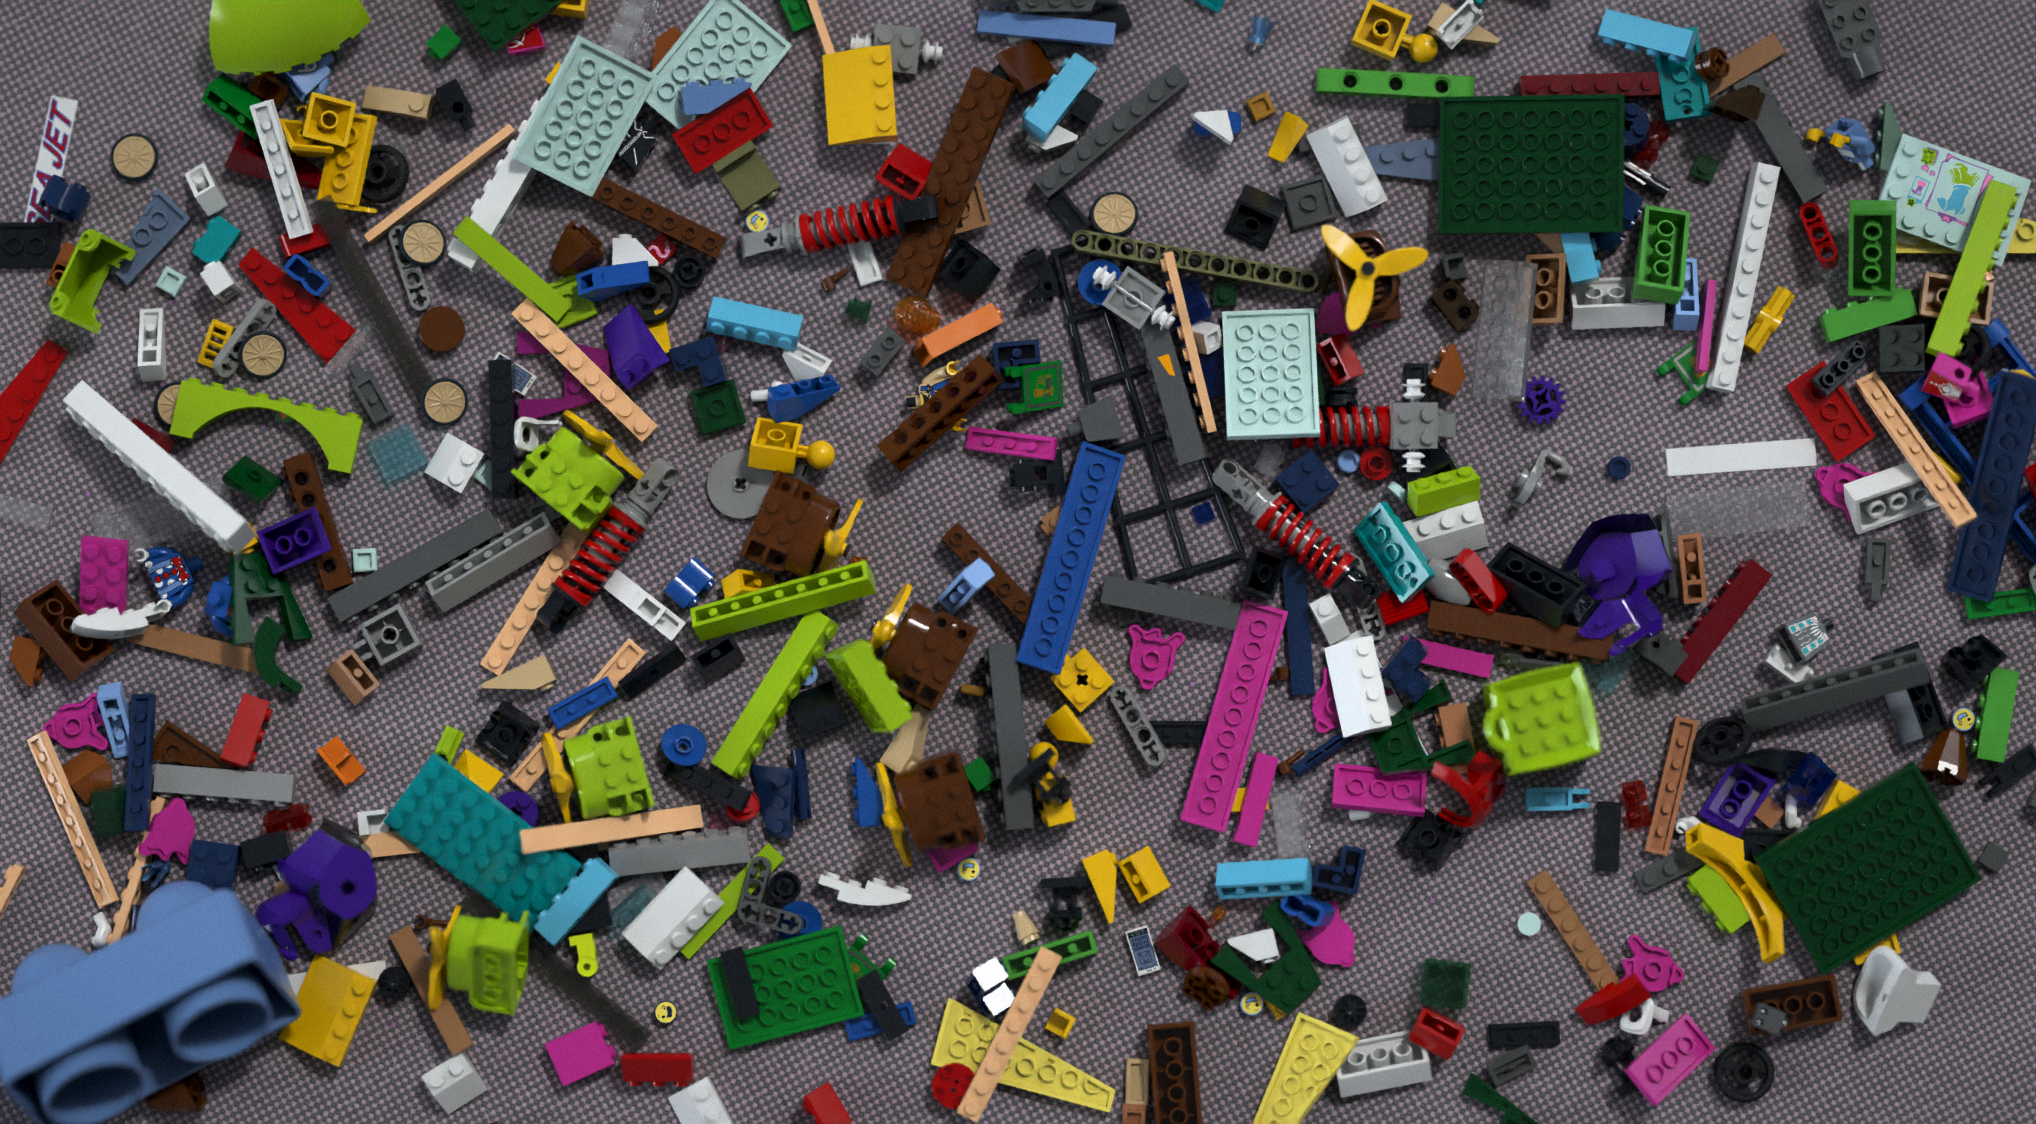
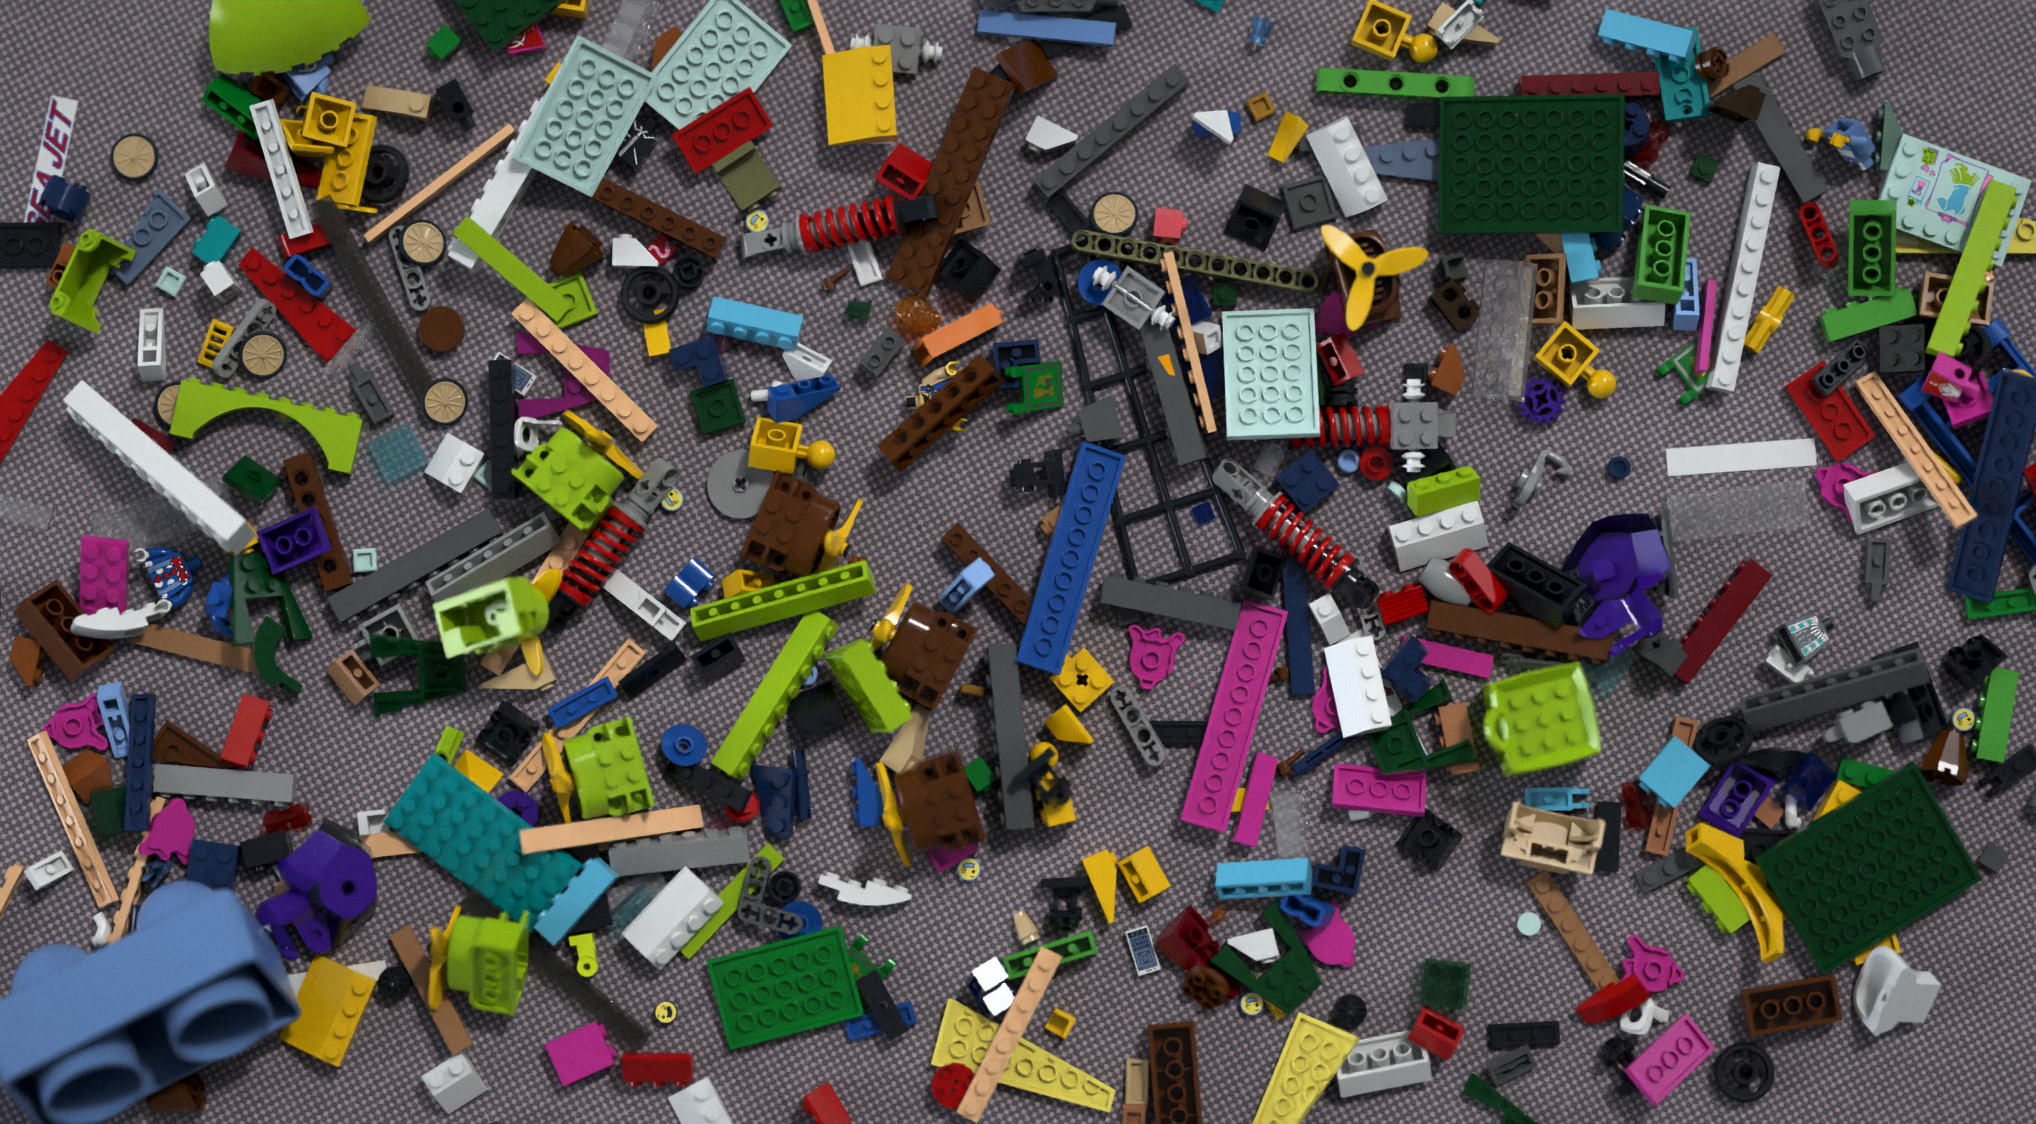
(48, 870): none -> white slope
(341, 761): orange panel -> none
(429, 922): reddish brown hand -> none
(437, 673): none -> dark green wing
(499, 617): none -> lime brick
(611, 280): blue slope -> none
(633, 348): dark purple slope -> none
(673, 500): none -> light yellow tile
(705, 98): medium blue slope -> none
(740, 982): black tile -> none
(1011, 443): dark pink tile -> none
(1059, 97): medium azure brick -> none
(1085, 109): black brick -> none
(1168, 225): none -> coral brick
(1394, 552): teal piece -> none
(1481, 792): red piece -> none
(1551, 840): none -> tan piece
(1600, 382): none -> yellow brick
(1672, 773): none -> medium azure brick
(1686, 823): white arm -> none
(1691, 569): nougat slope -> none
(1768, 1019): dark grey brick -> none
(1858, 724): none -> light grey hinge
(1860, 773): none -> green plate

